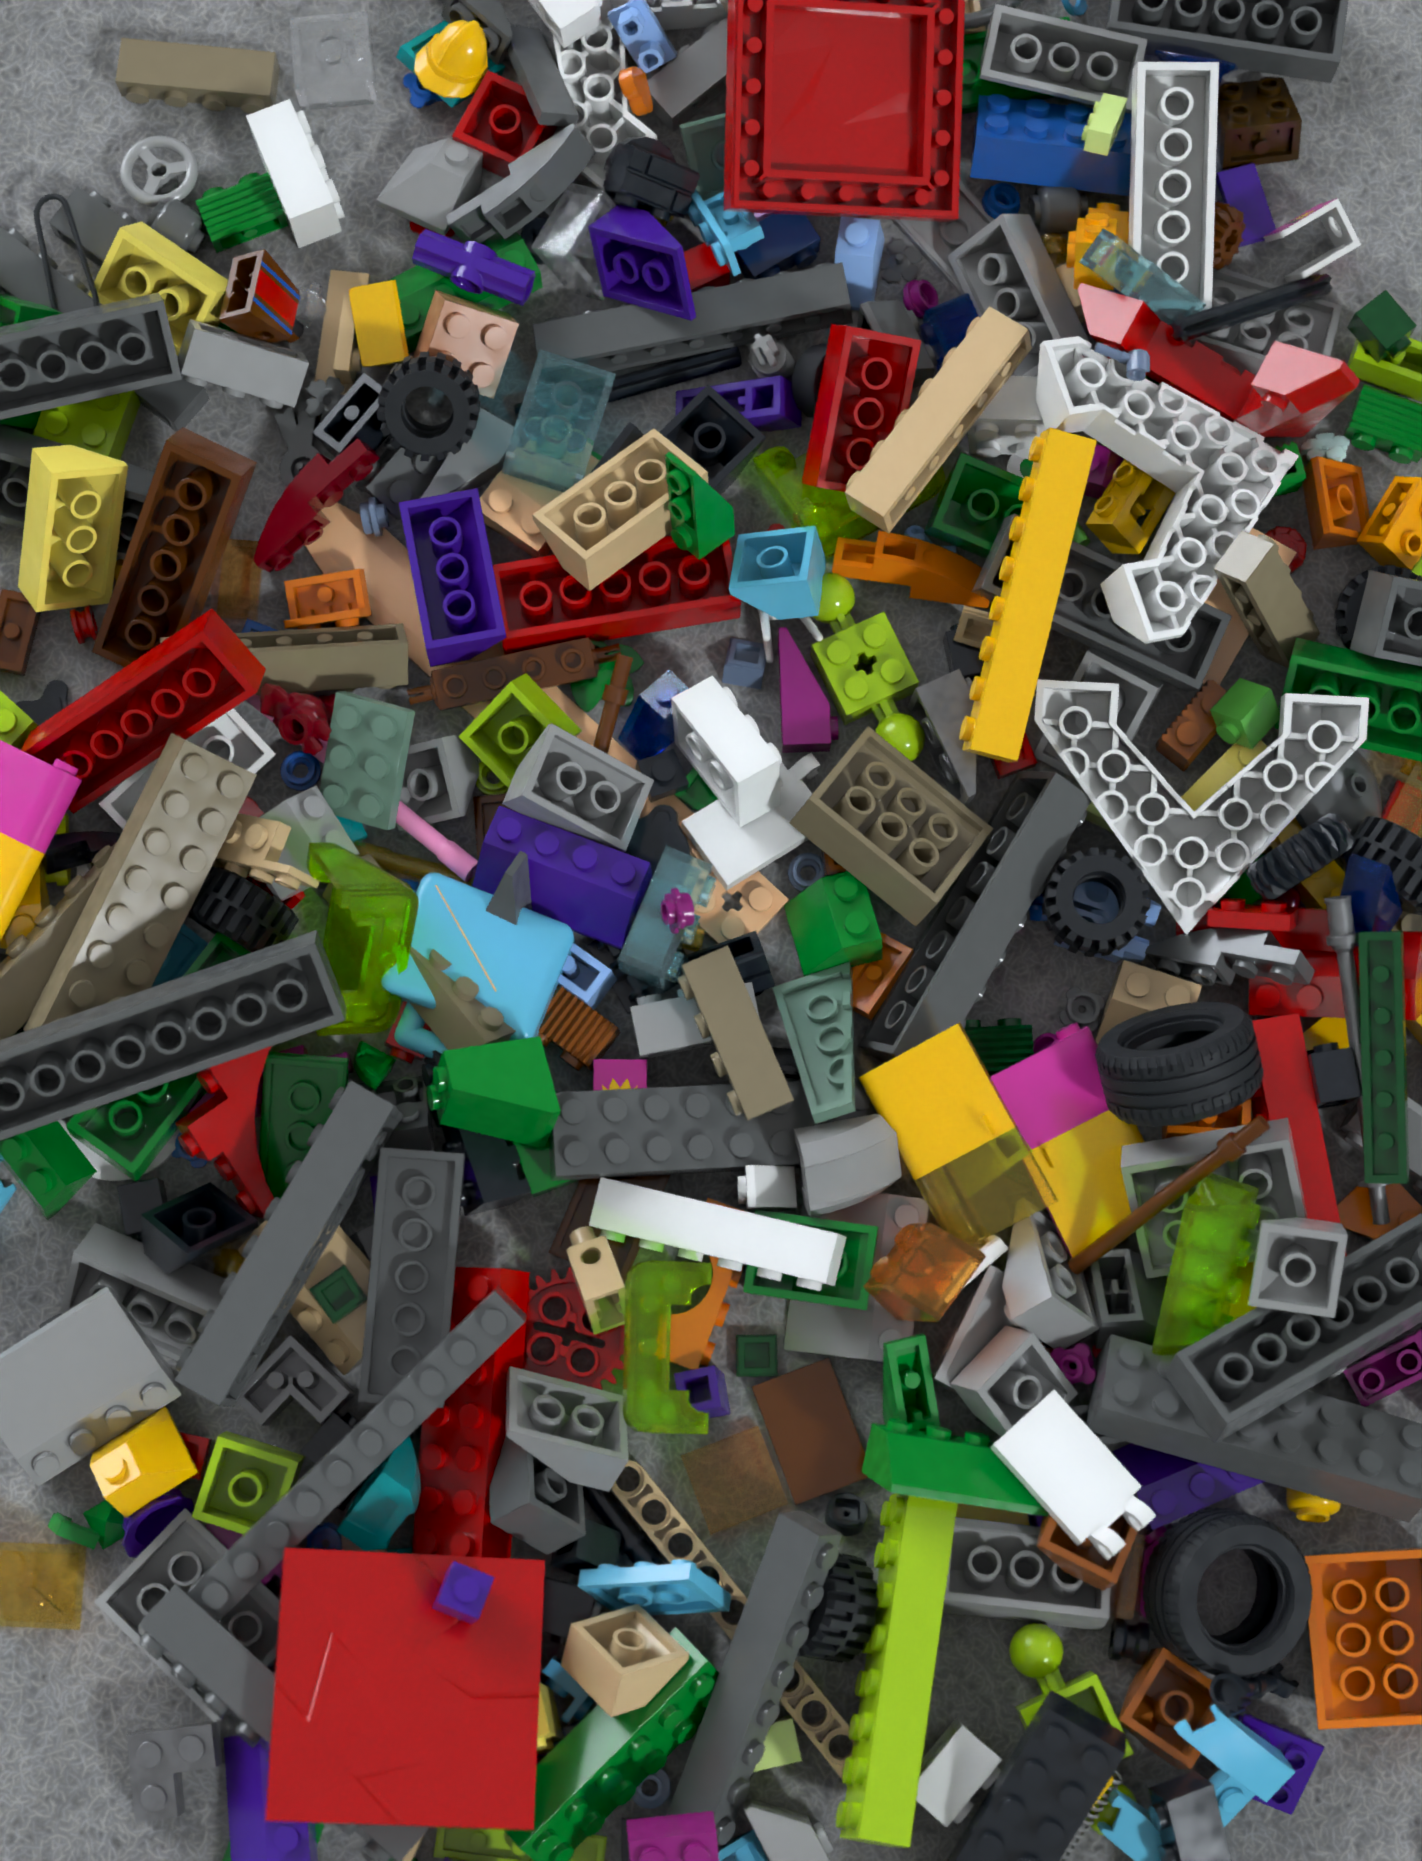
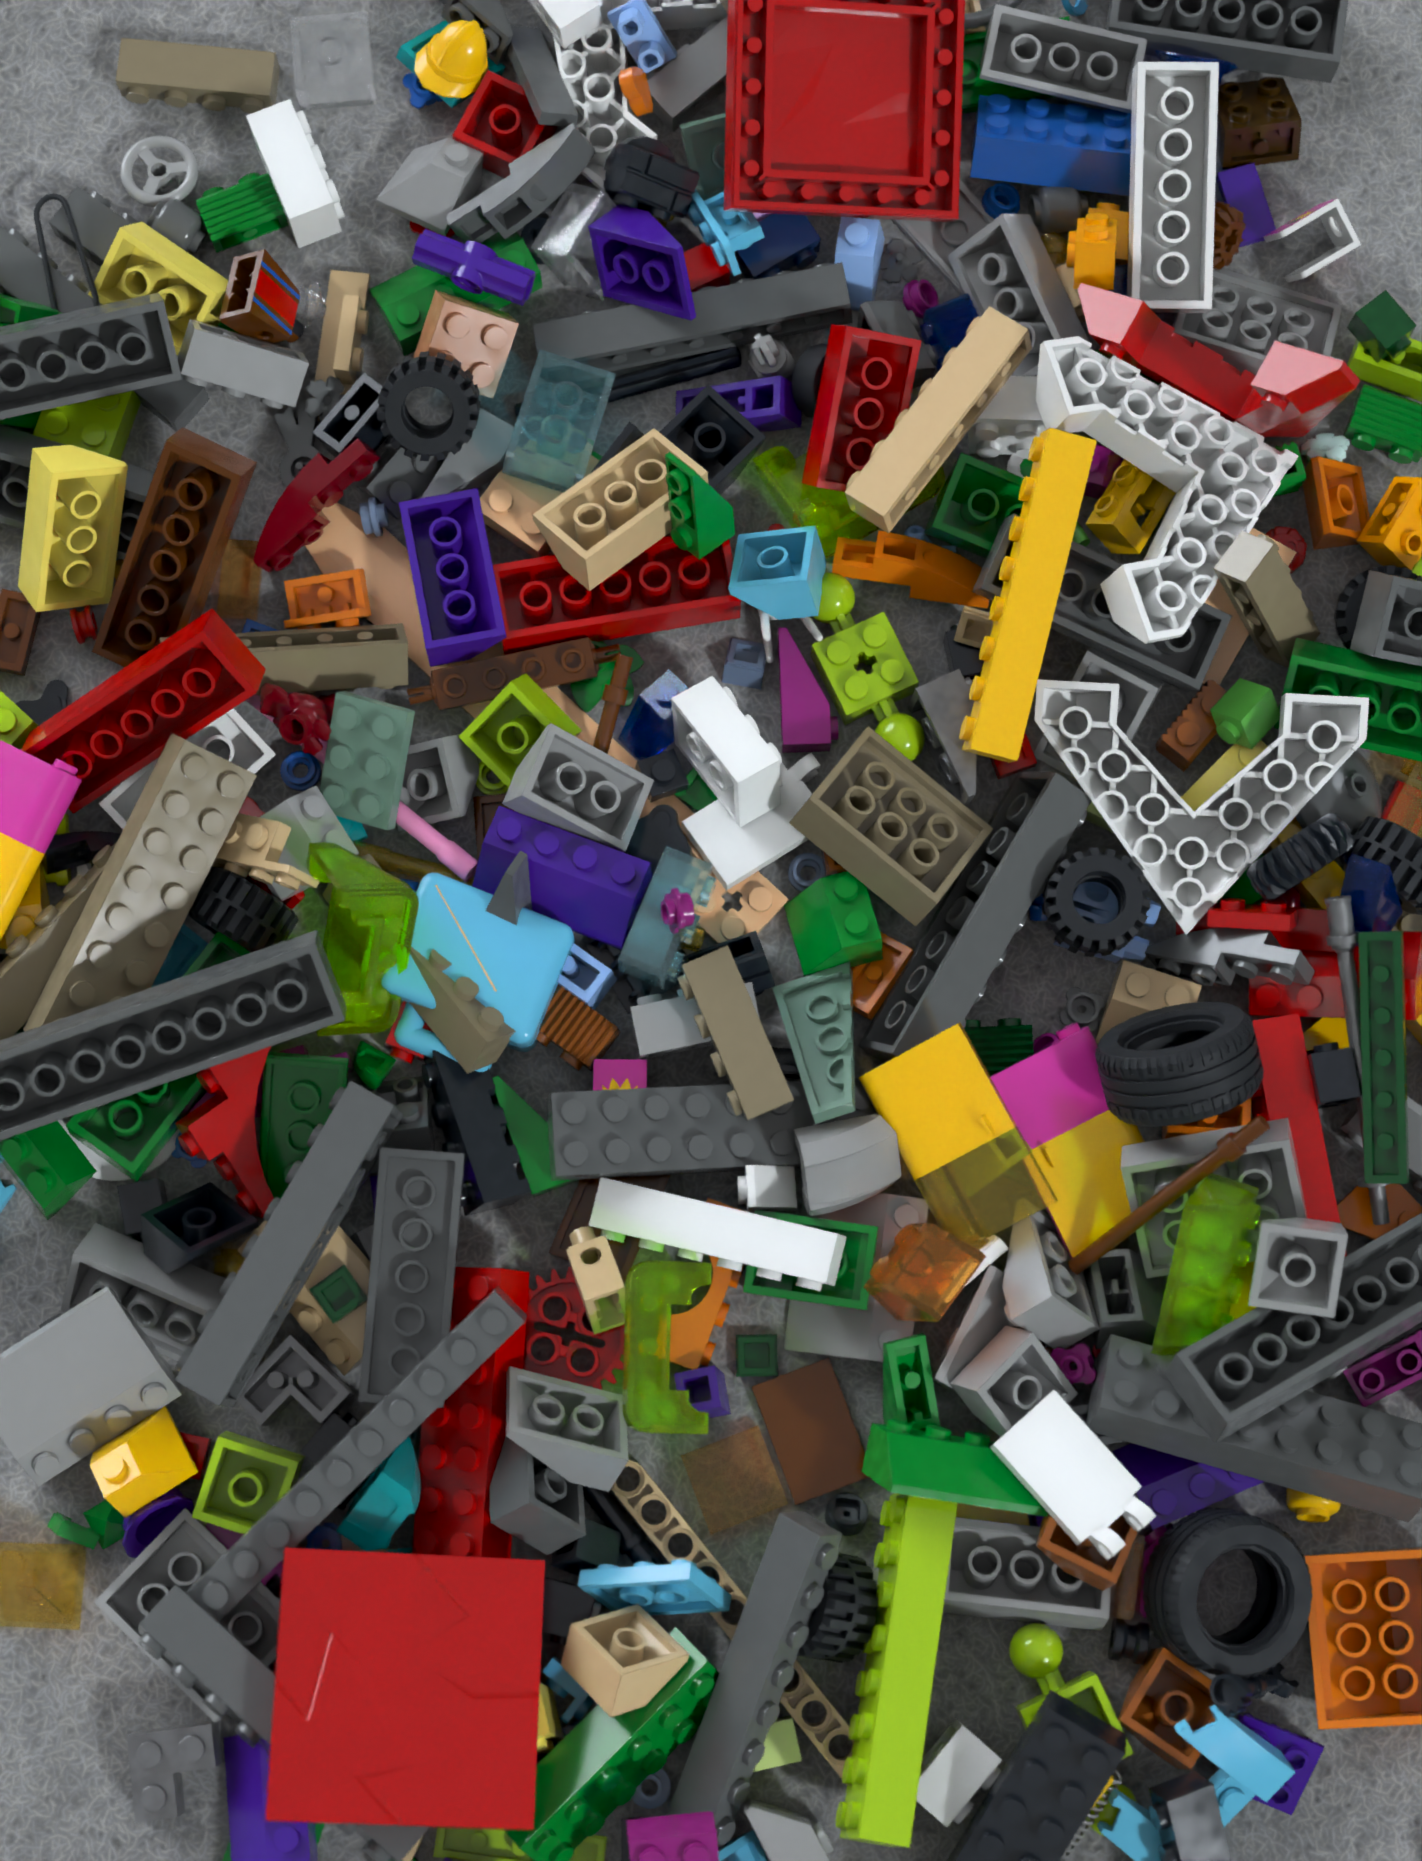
(378, 323): yellow slope -> none
(463, 1592): dark purple brick -> none
(497, 1091): green slope -> none
(1104, 124): yellowish green piece -> none
(1136, 360): sand blue hand -> none
(1139, 278): clear light blue slope -> none
(1251, 307): black axle -> none

